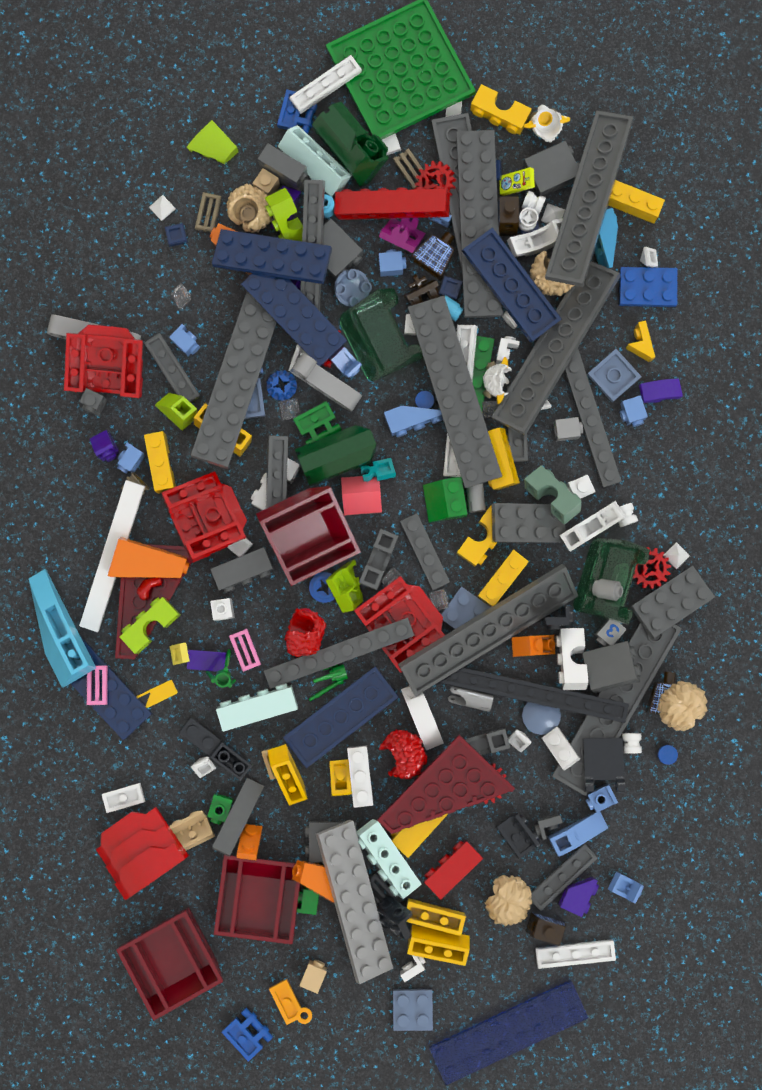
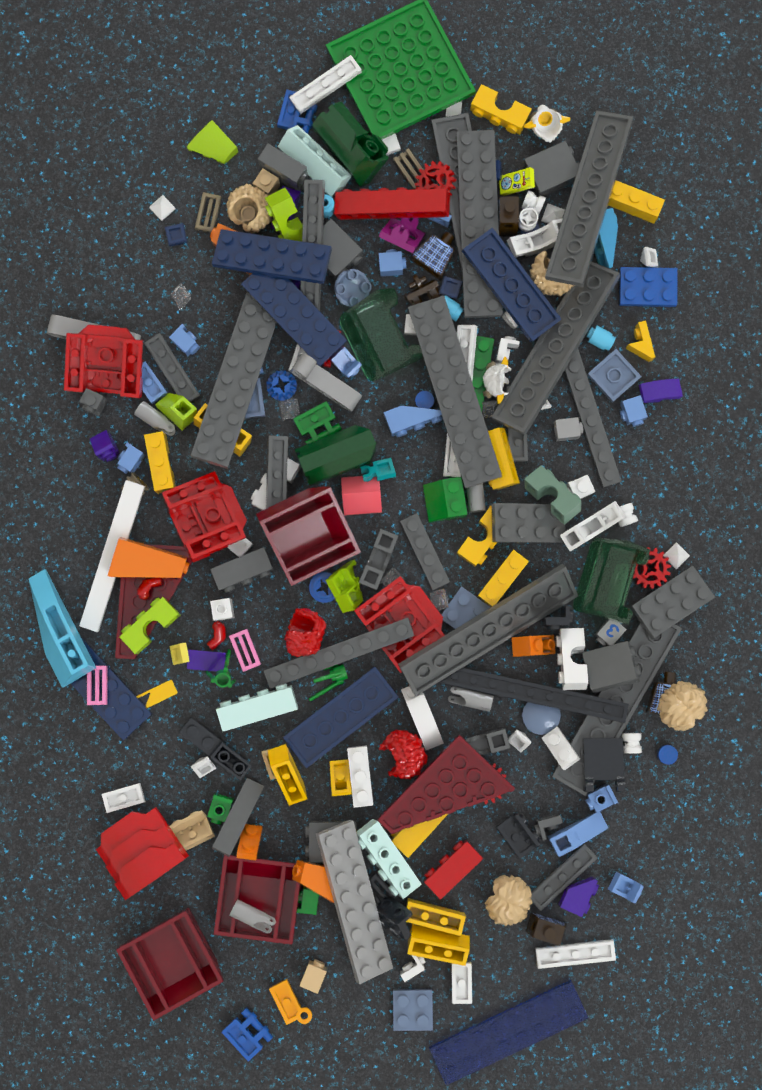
(151, 385): none -> medium blue plate
(154, 418): none -> light grey piece
(219, 635): none -> red arm
(252, 916): none -> light grey piece
(462, 983): none -> white plate
(600, 338): none -> medium azure brick
(607, 589): light grey brick -> none

